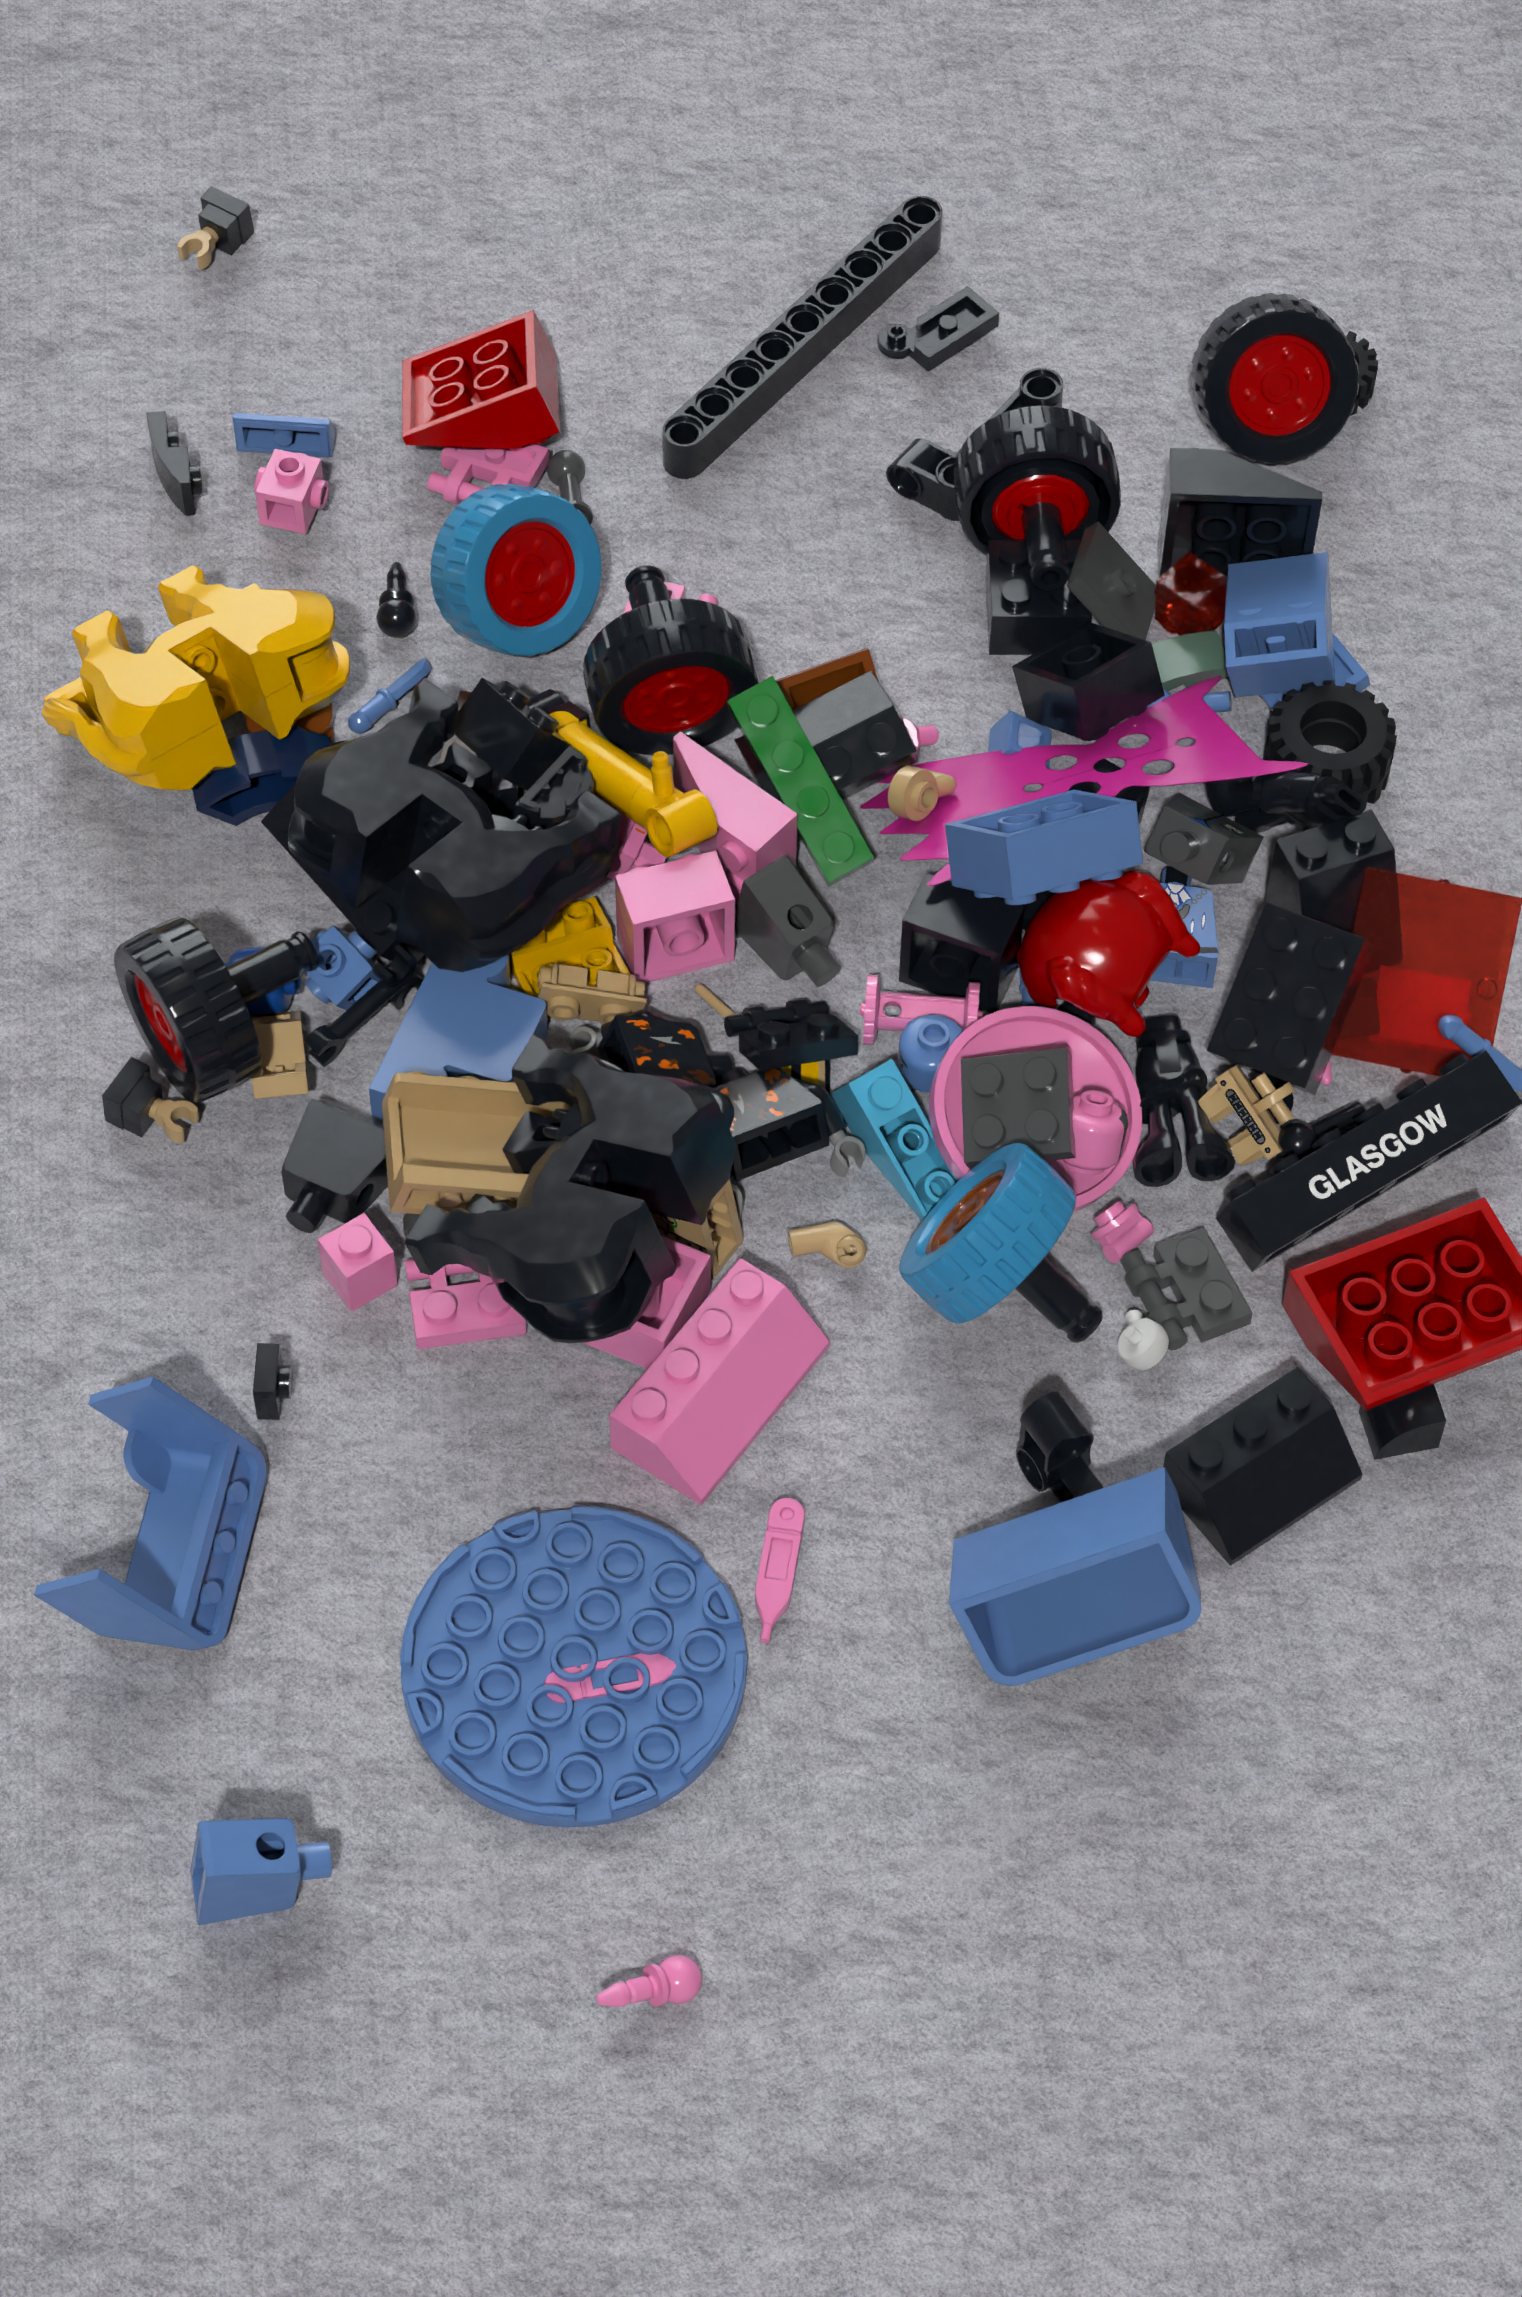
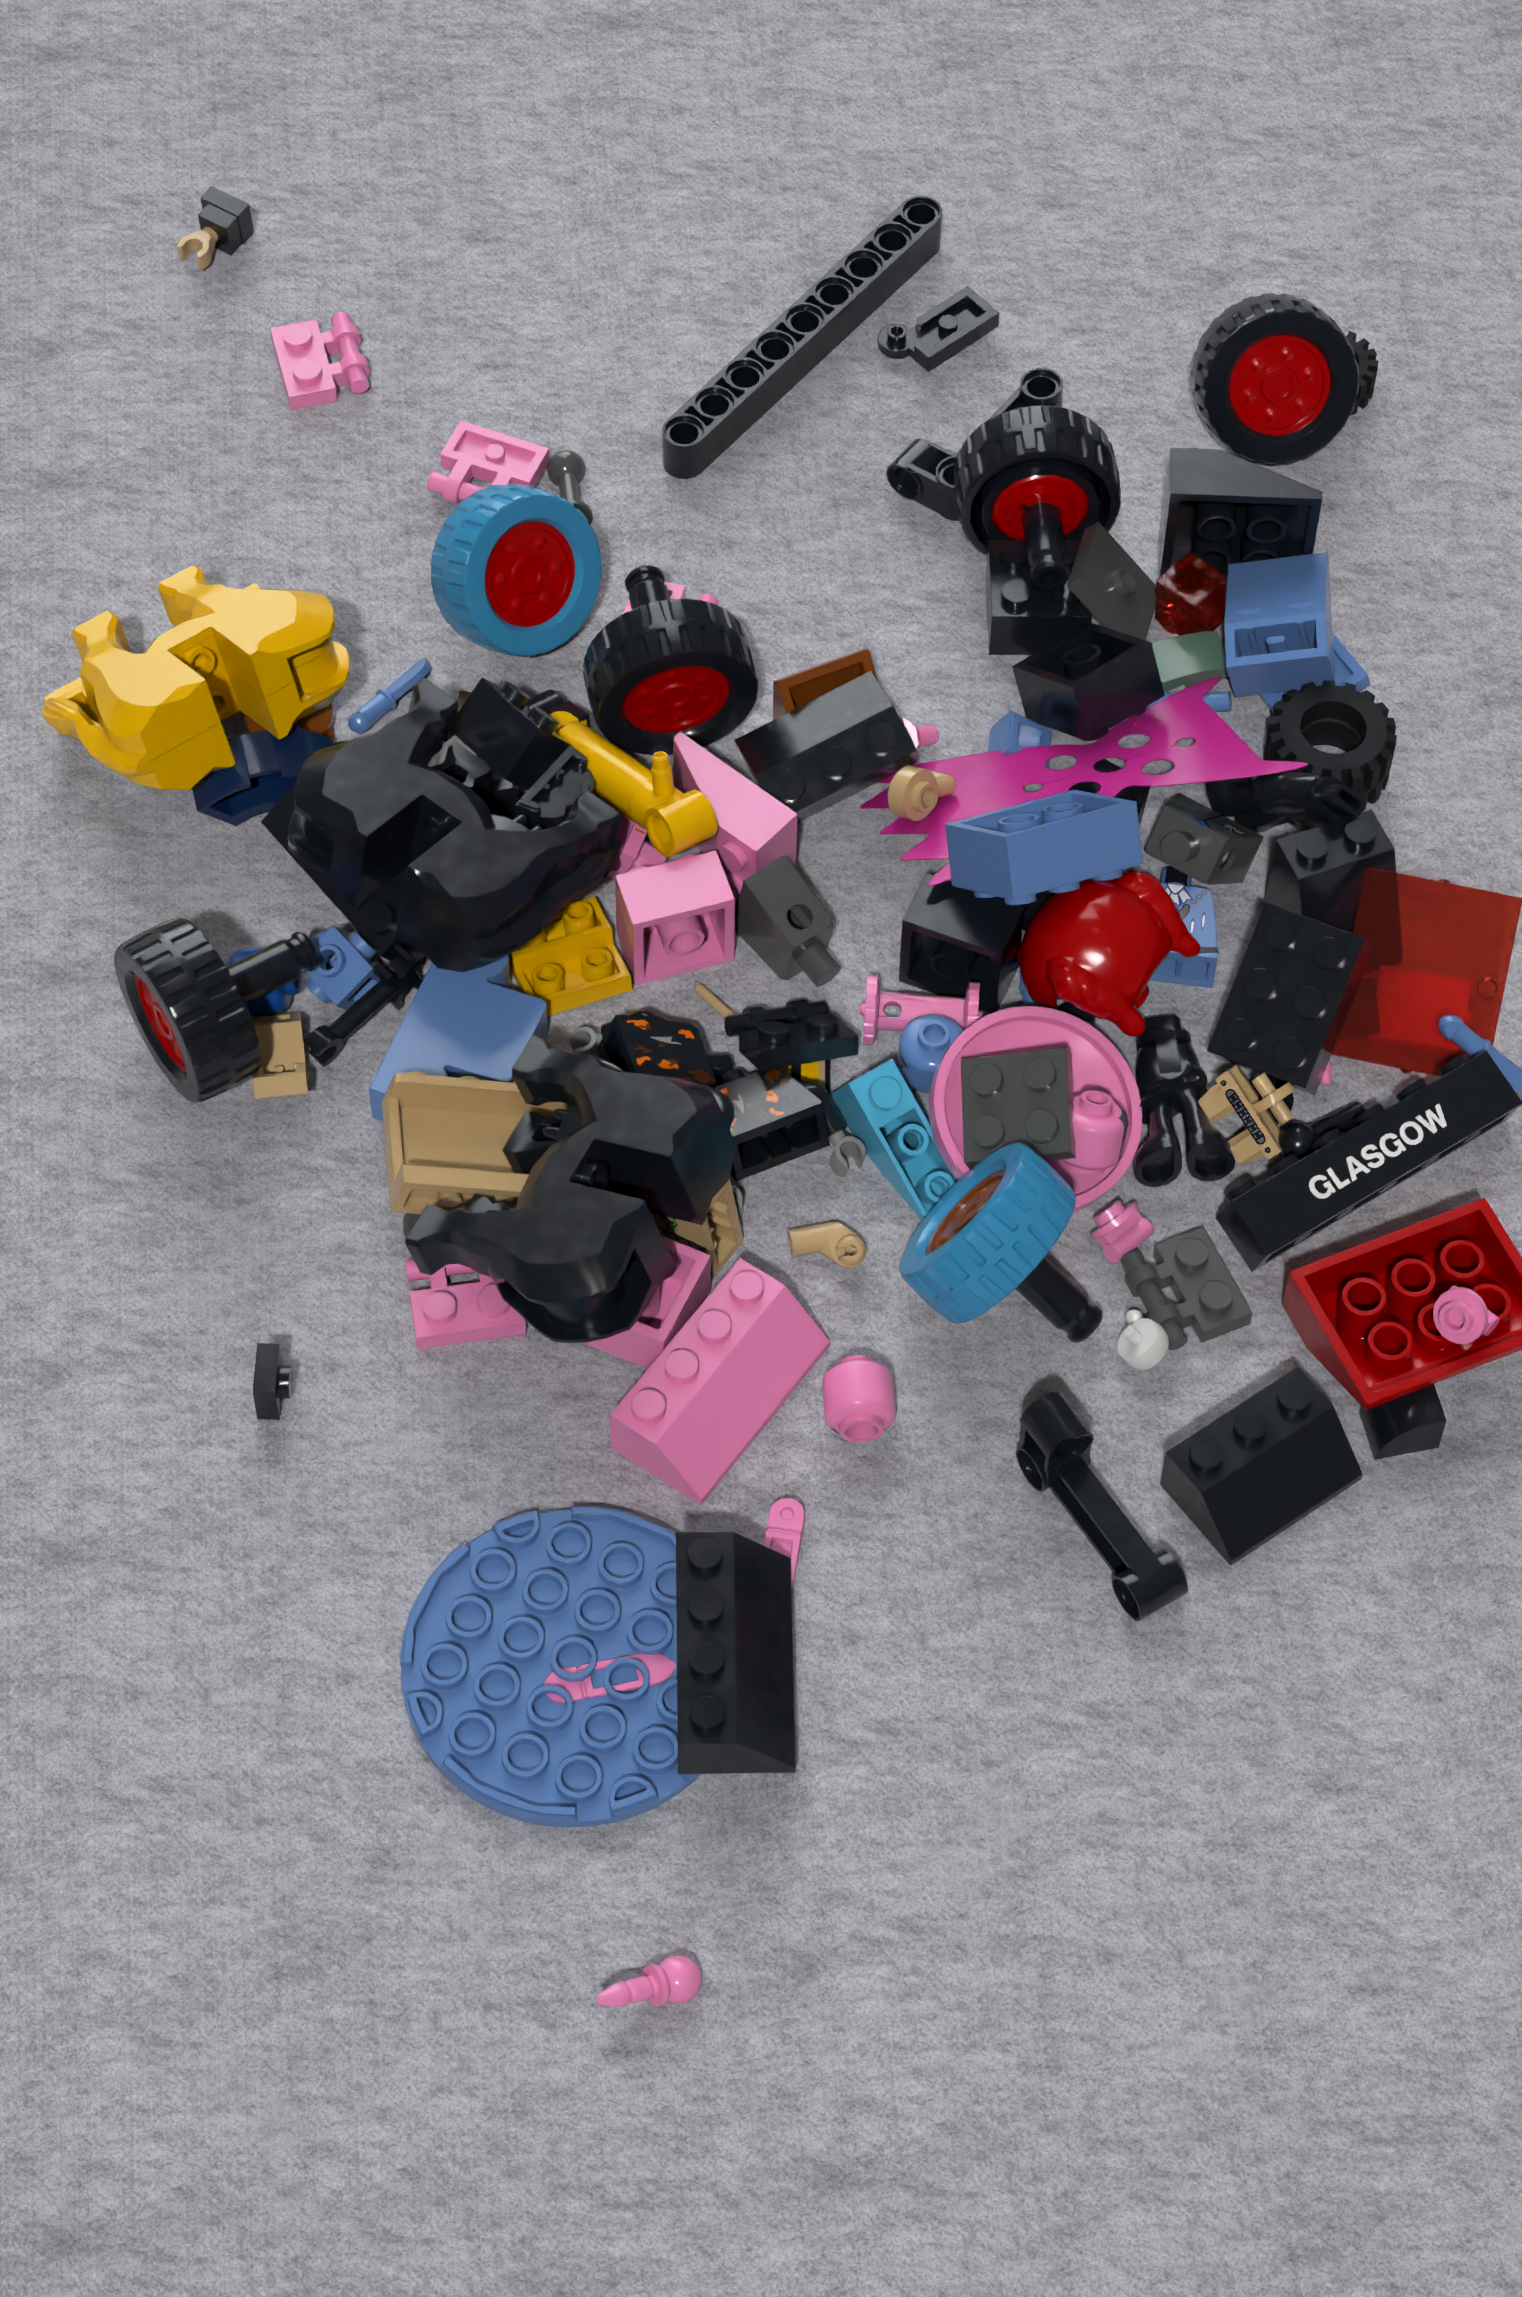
(137, 1101): black piece -> none
(173, 464): slope -> none
(192, 1531): medium blue windscreen -> none
(251, 1867): medium blue torso -> none
(285, 433): medium blue slope -> none
(290, 491): bright pink brick -> none
(304, 361): none -> bright pink plate
(333, 1167): black torso -> none
(357, 1262): bright pink brick -> none
(396, 611): black bar -> none
(483, 389): red slope -> none
(569, 997): tan hinge -> none
(733, 1656): none -> black slope
(800, 781): green arch -> none
(859, 1399): none -> bright pink head
(1076, 1580): medium blue windscreen -> none
(1463, 1316): none -> bright pink plate

